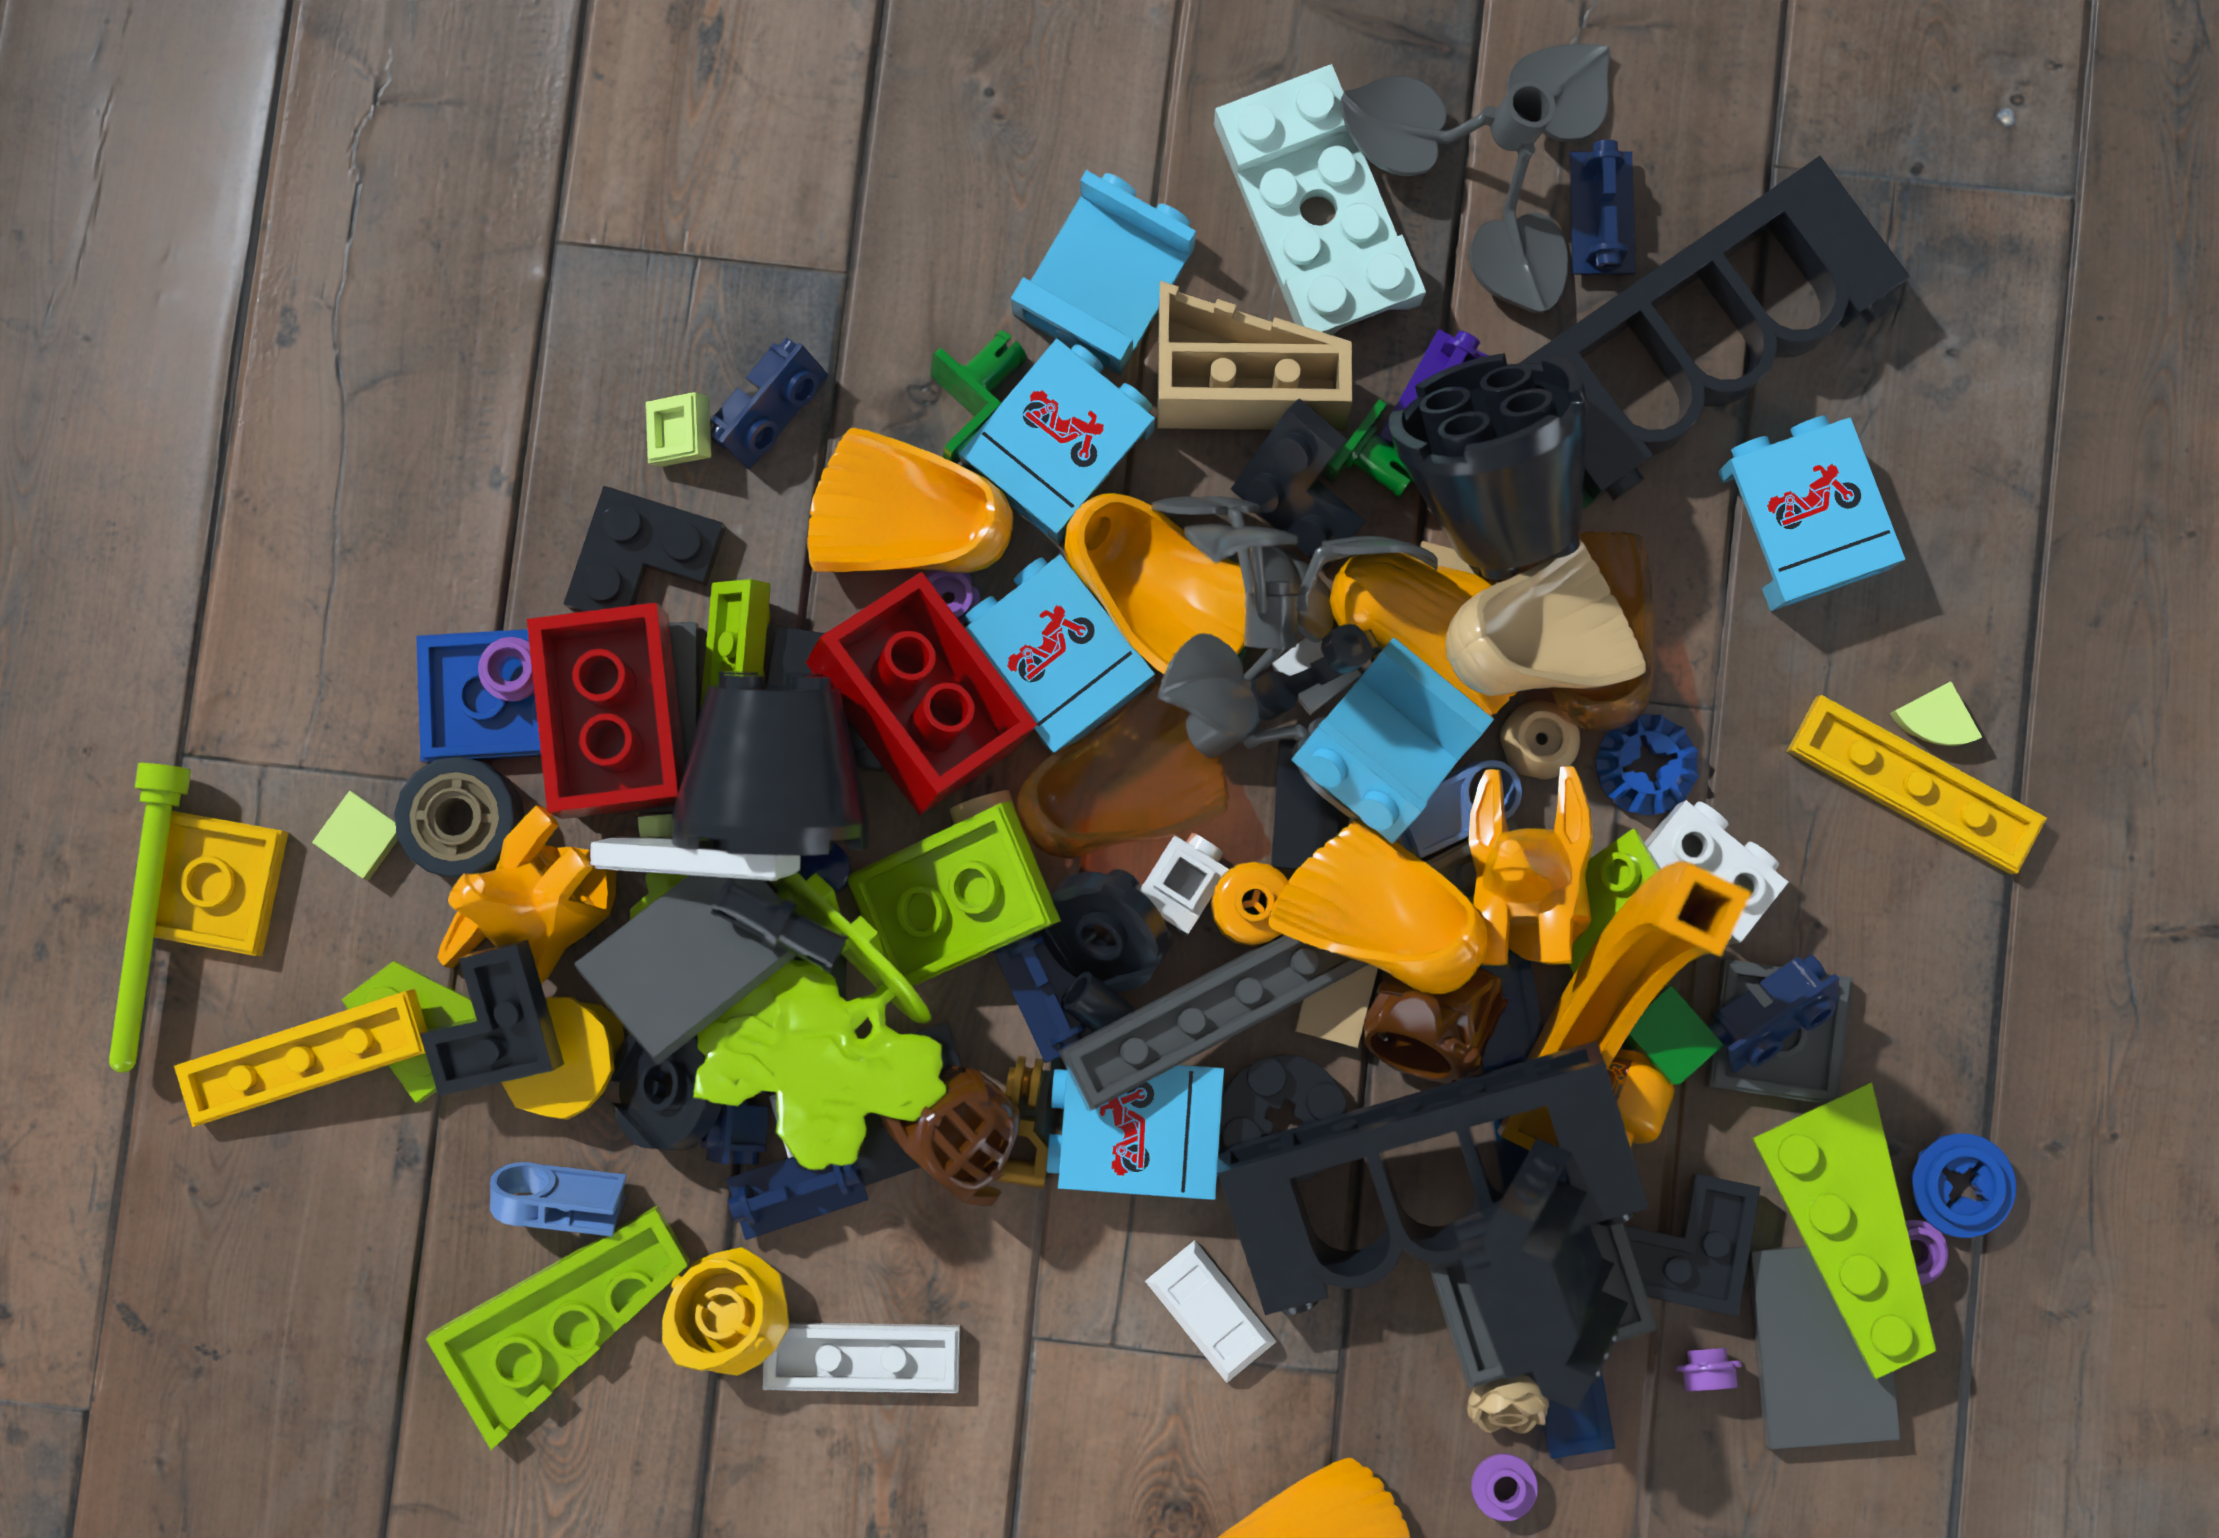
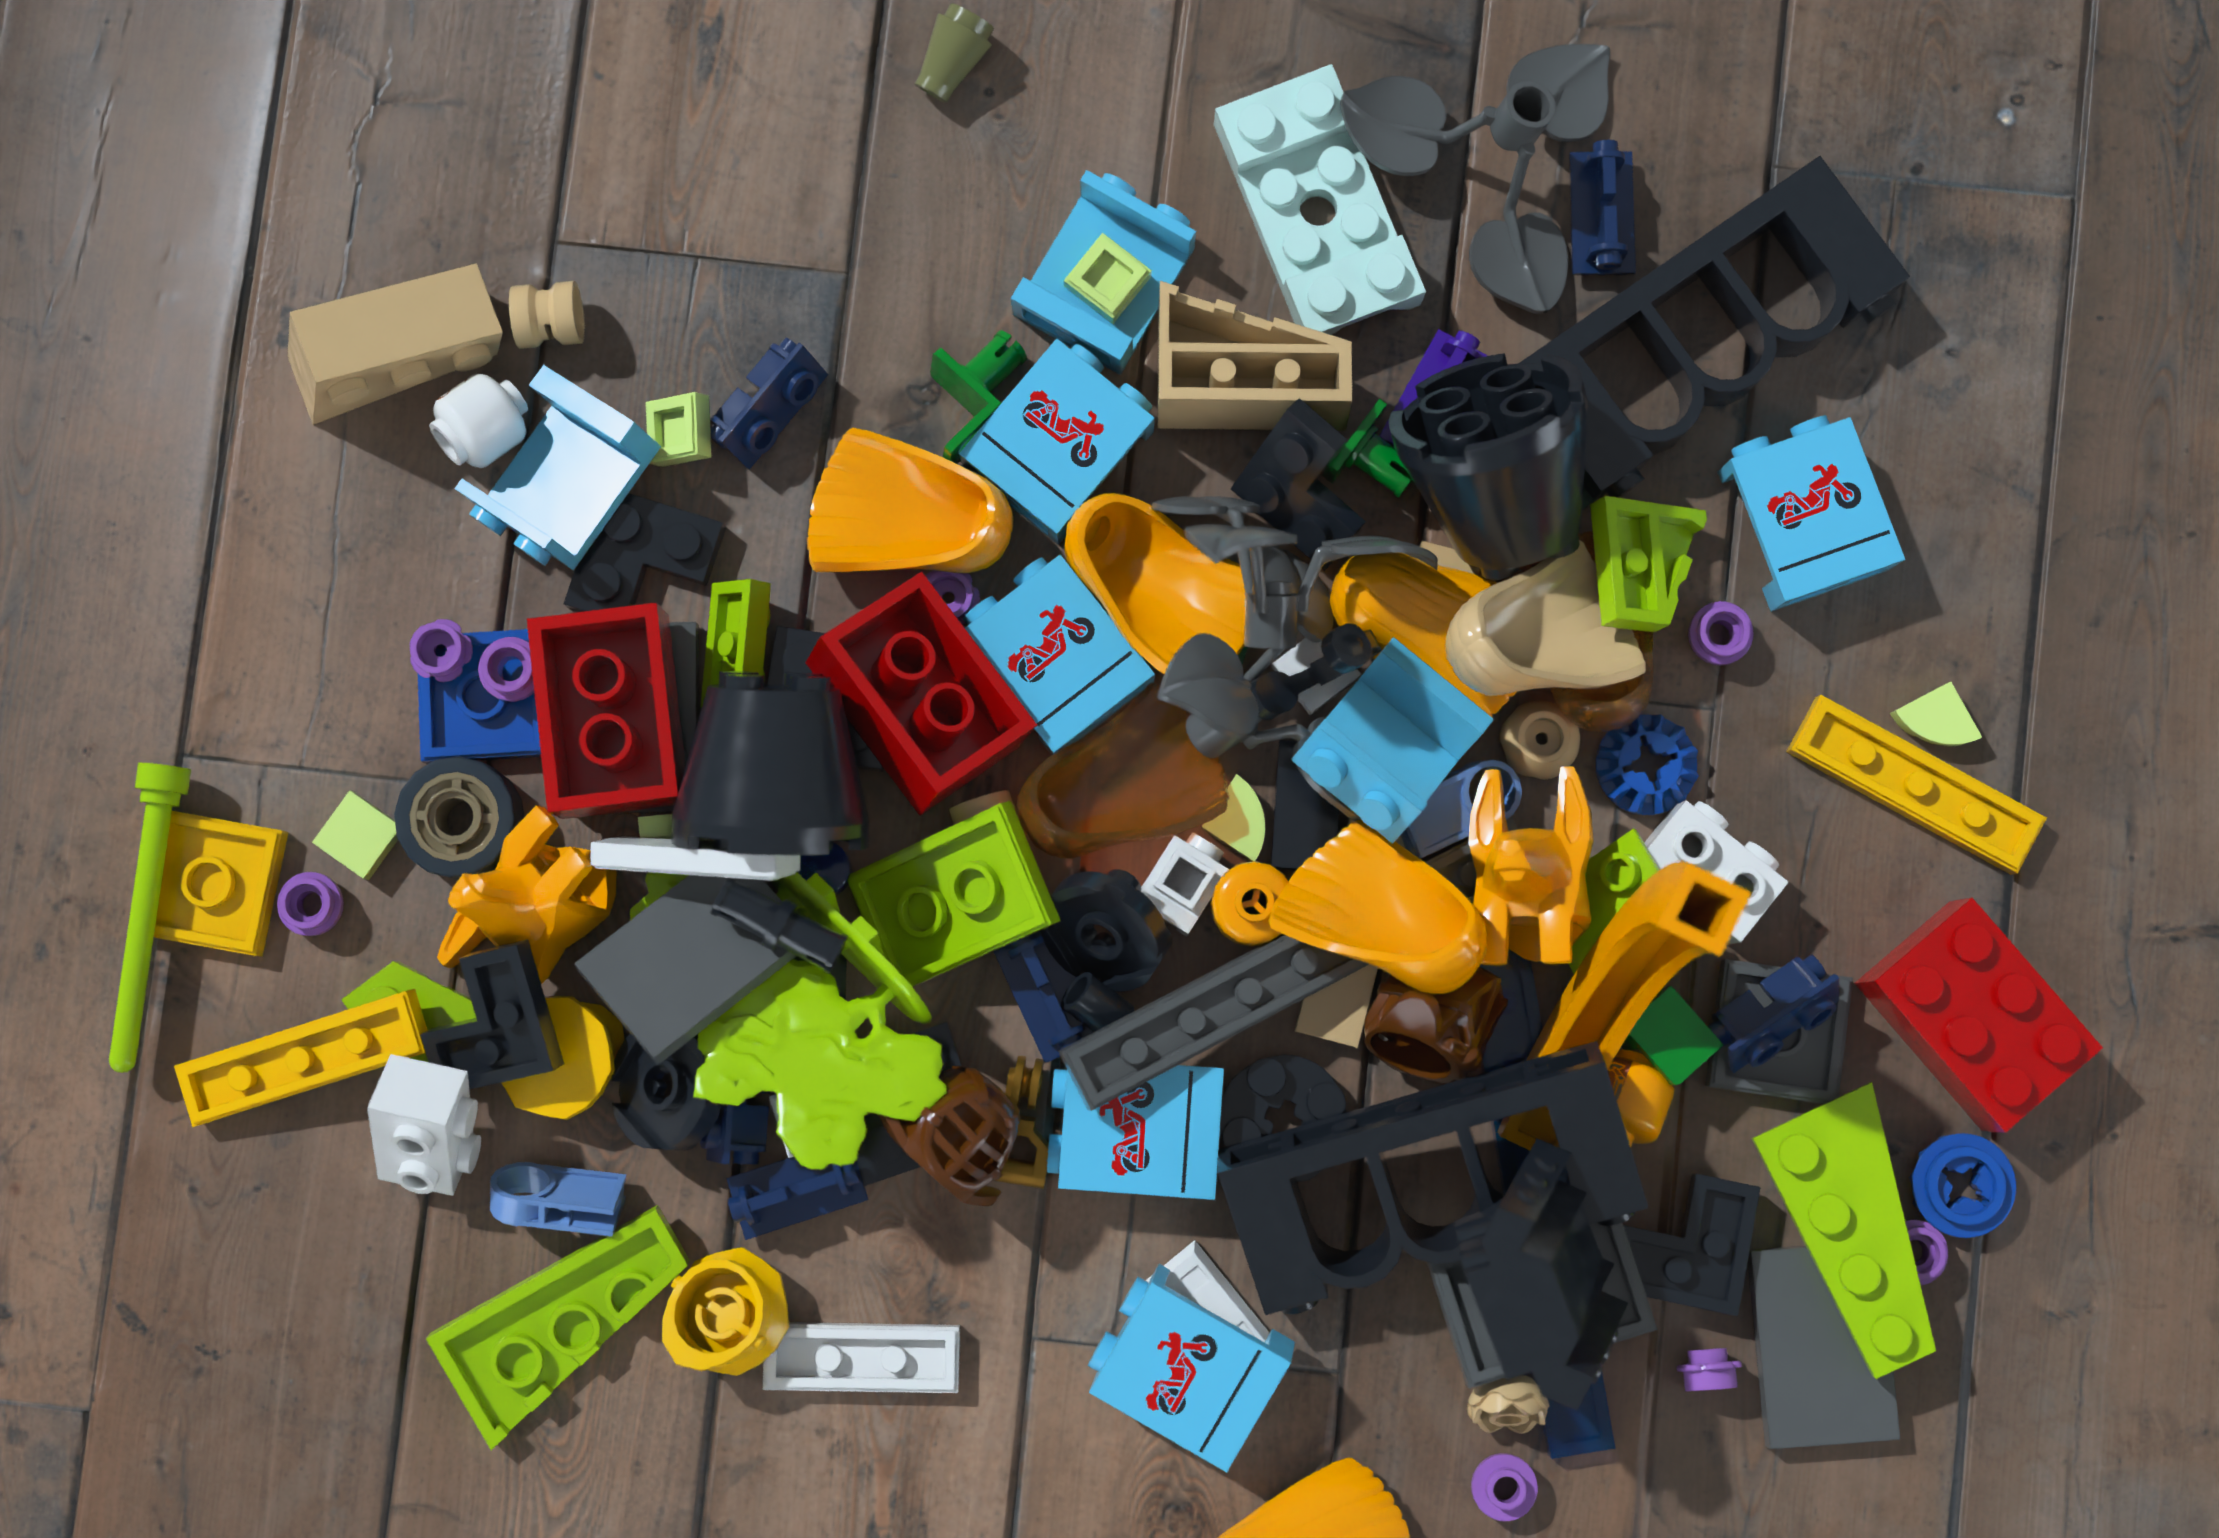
(291, 904): none -> medium lavender plate
(391, 340): none -> tan wedge
(423, 1126): none -> white brick
(425, 642): none -> medium lavender plate
(479, 420): none -> white head
(546, 314): none -> tan wheel
(565, 474): none -> panel
(953, 51): none -> olive cone
(1107, 278): none -> yellowish green tile
(1187, 1371): none -> medium azure panel
(1242, 823): none -> yellowish green tile
(1641, 560): none -> lime wing
(1734, 620): none -> medium lavender plate
(1978, 1015): none -> red brick

